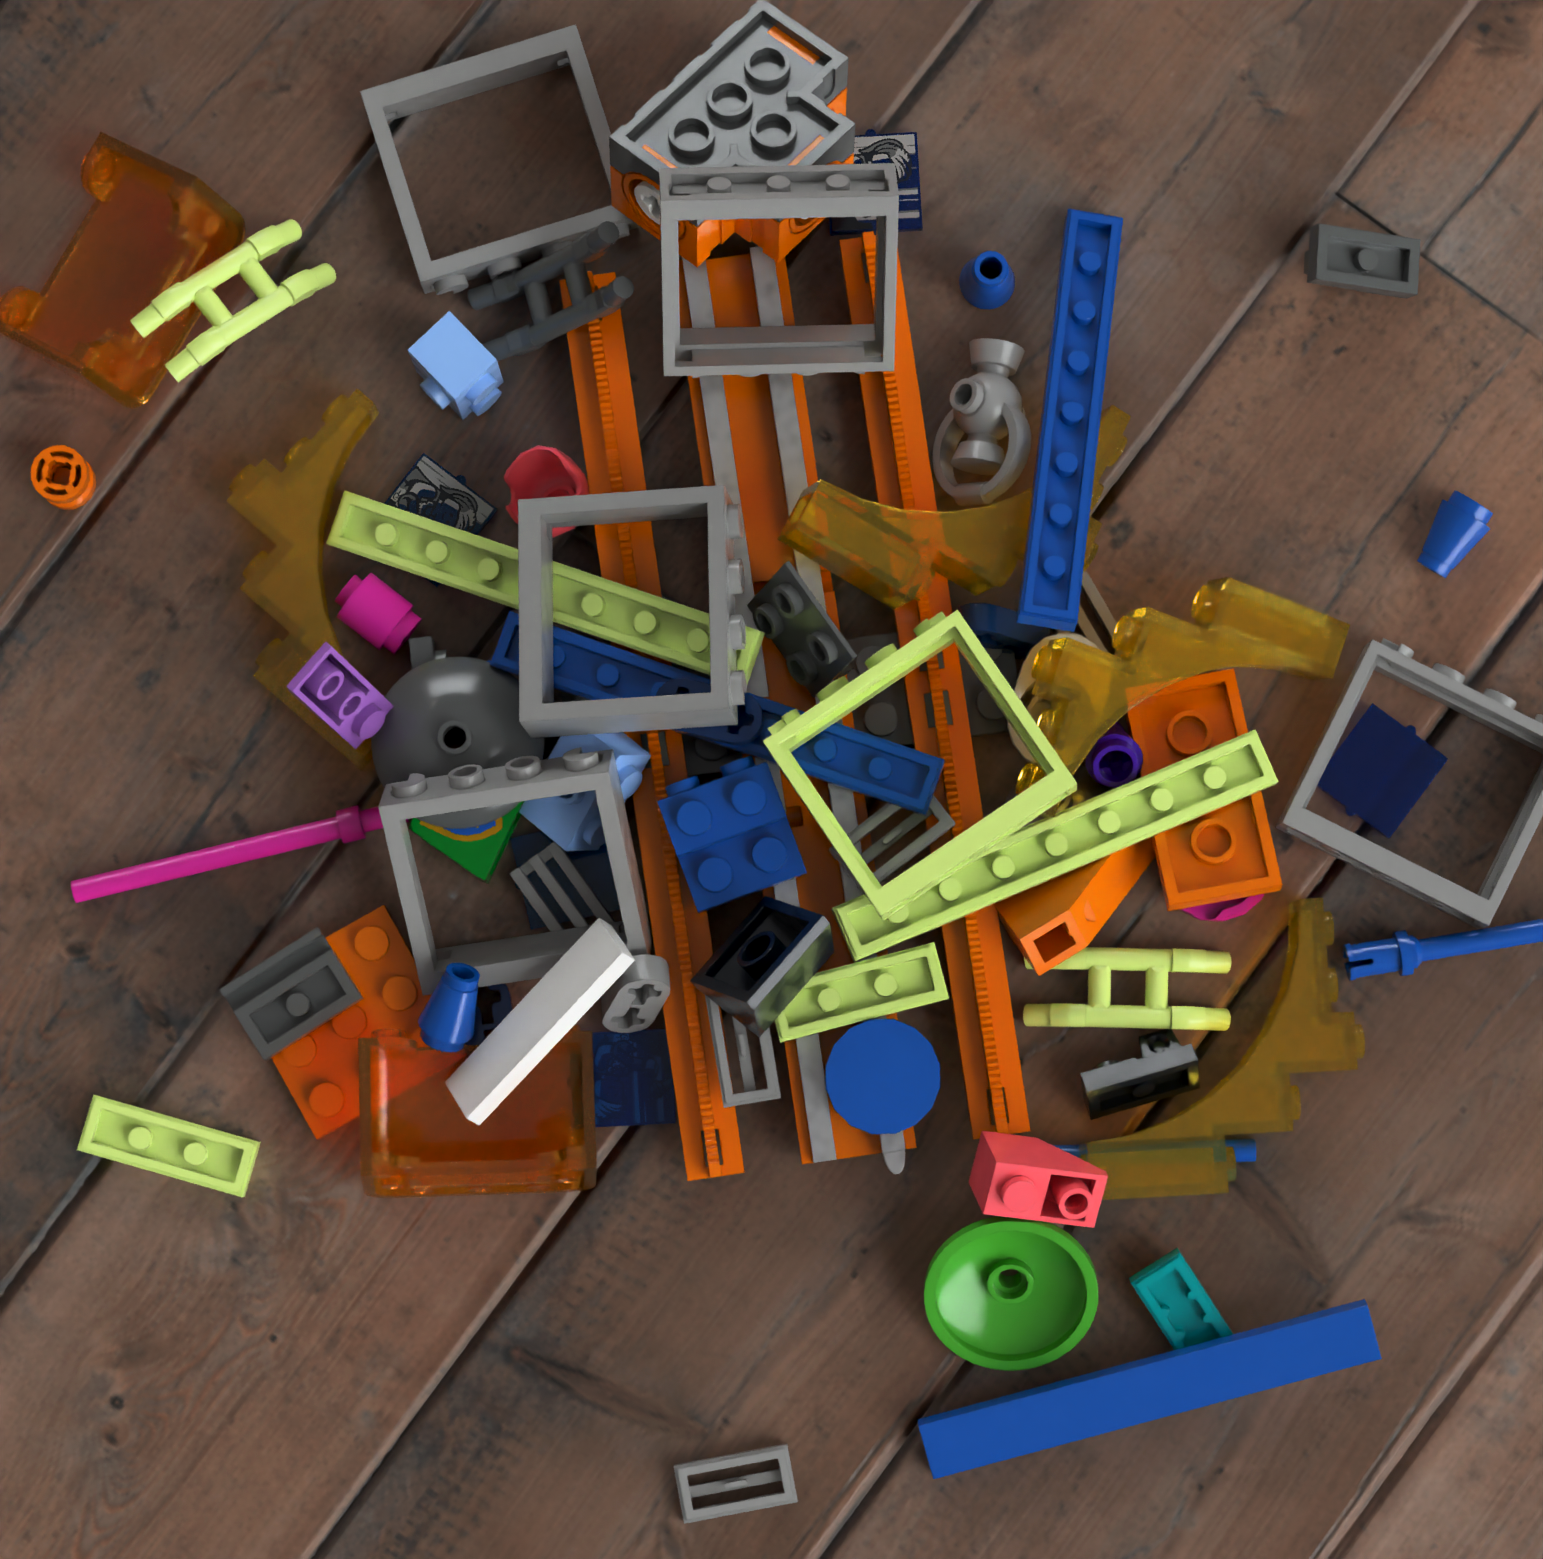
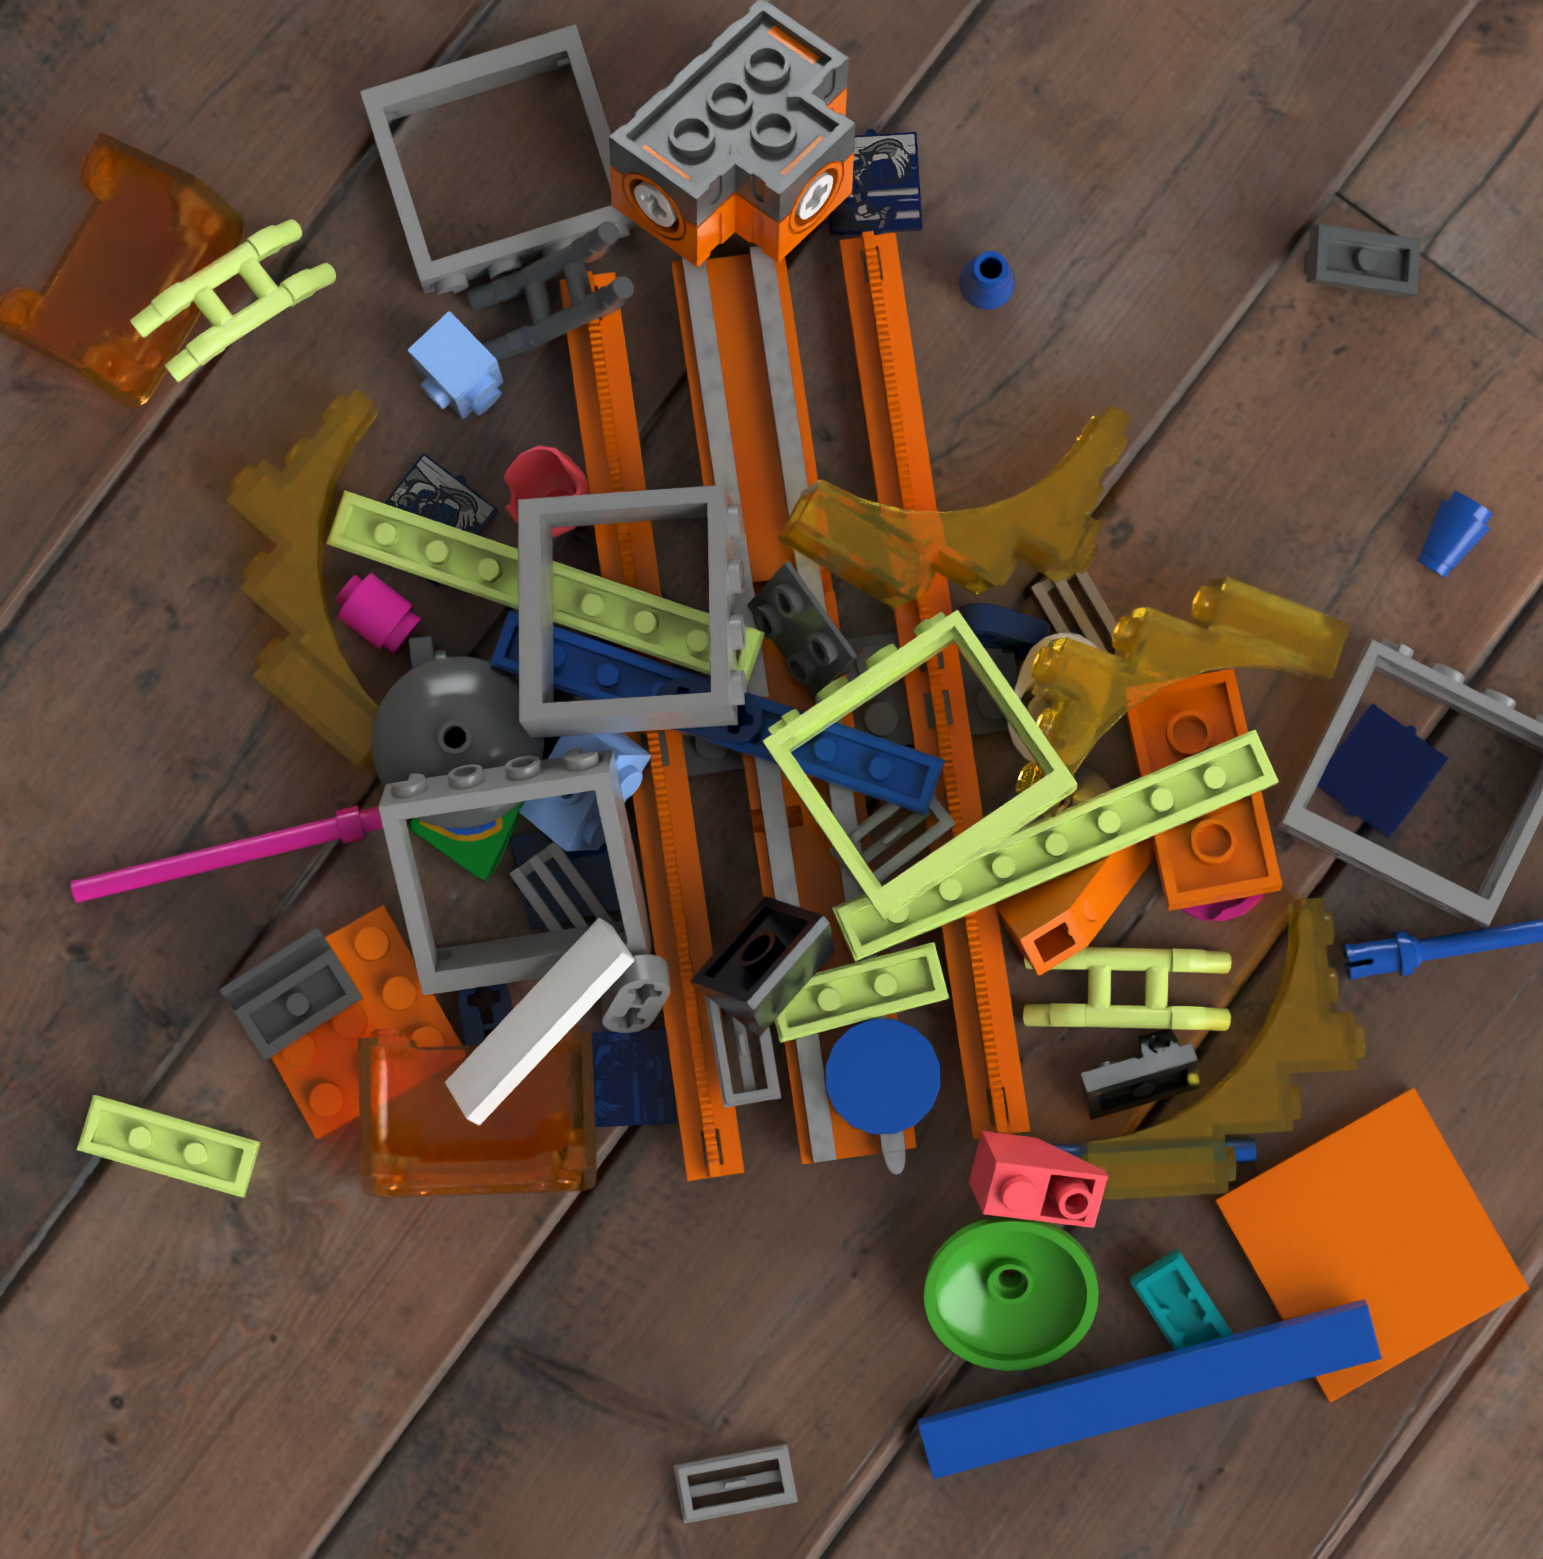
(69, 487): orange wheel -> none
(340, 696): medium lavender slope -> none
(451, 1010): blue cone -> none
(731, 834): blue plate -> none
(772, 194): light grey window -> none
(986, 410): light grey piece -> none
(1070, 421): blue tile -> none
(1114, 758): dark purple cone -> none
(1378, 1220): none -> orange tile

